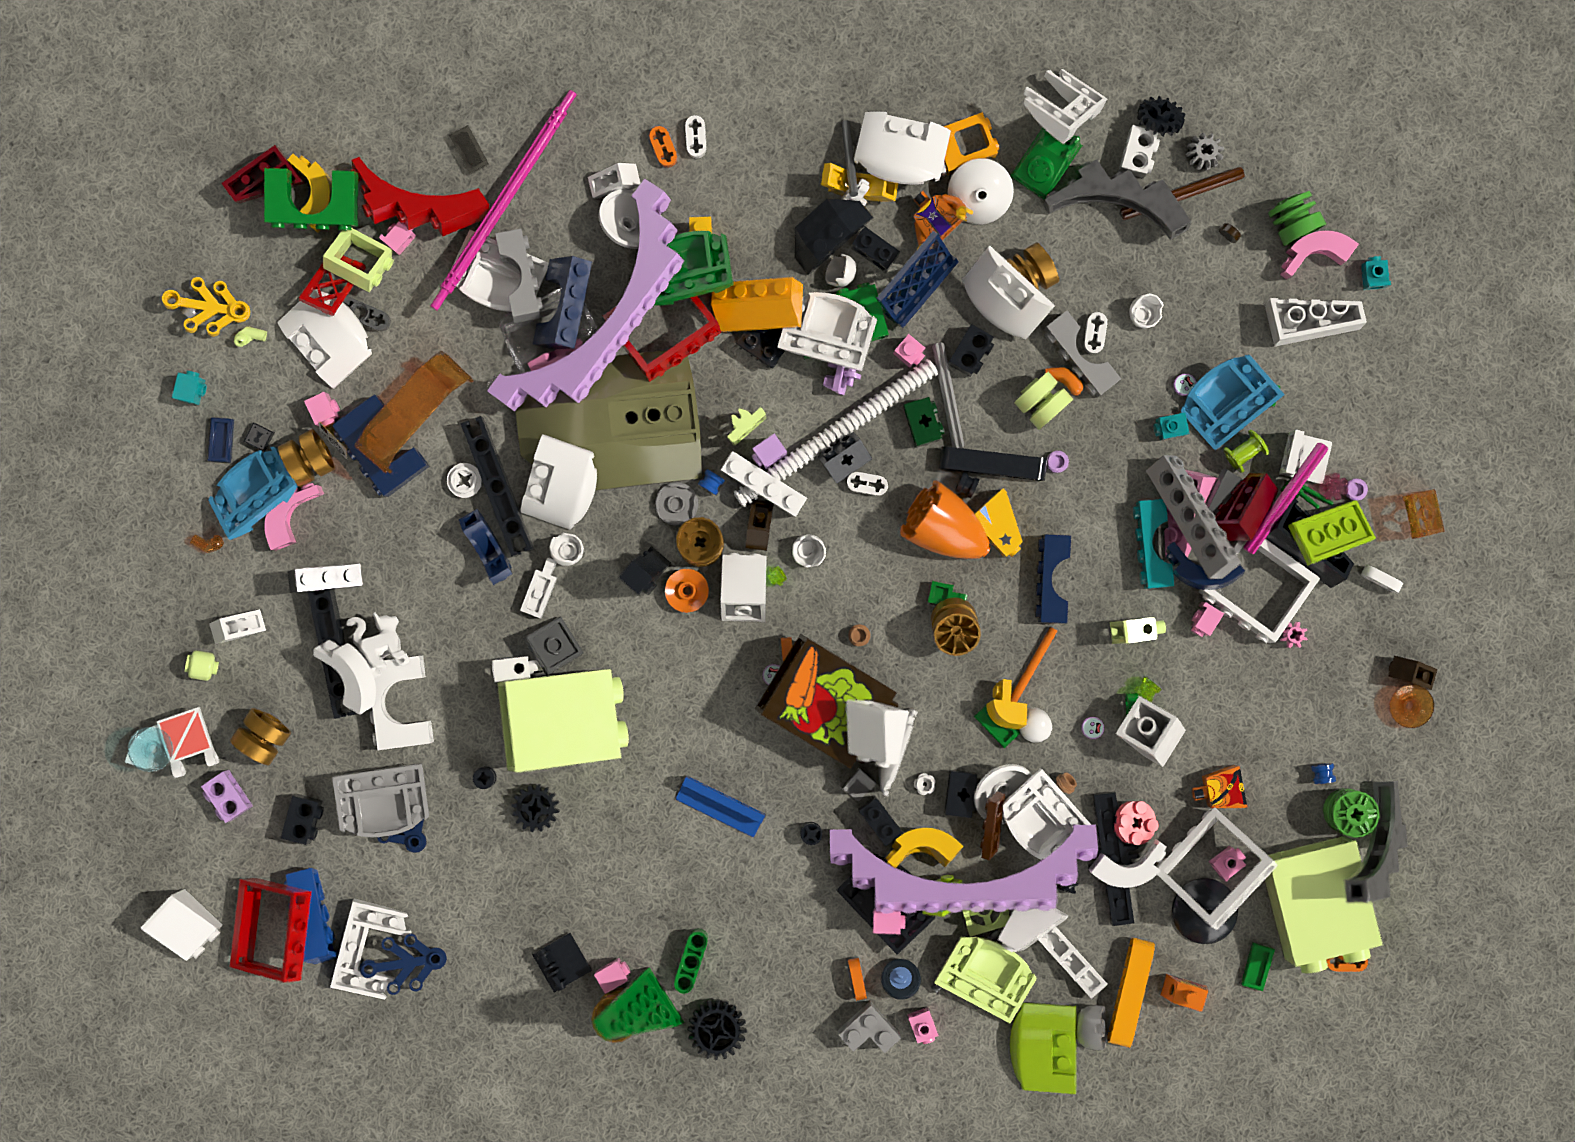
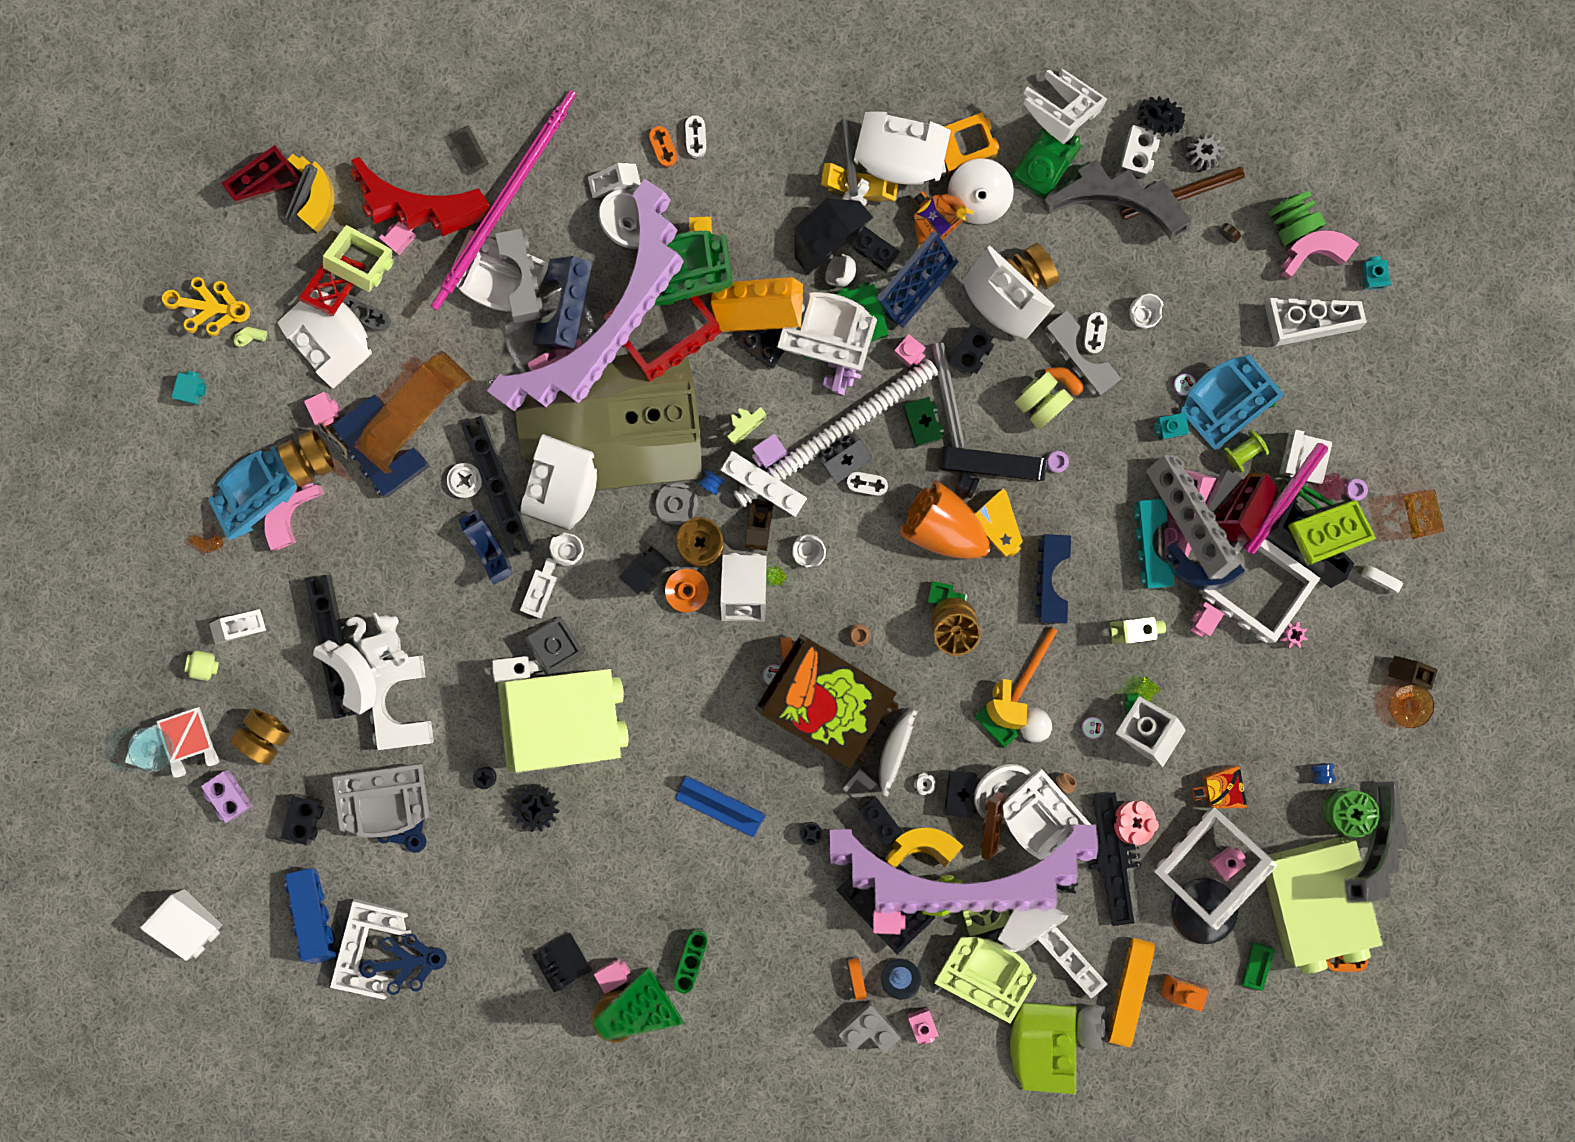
(221, 440): dark blue tile -> none
(246, 929): red window -> none
(259, 437): tile -> none
(301, 193): none -> dark grey axle
(324, 578): arch -> none
(340, 212): green arch -> none
(723, 1011): black gear -> none
(875, 731): white slope -> none
(1129, 875): white arch -> none

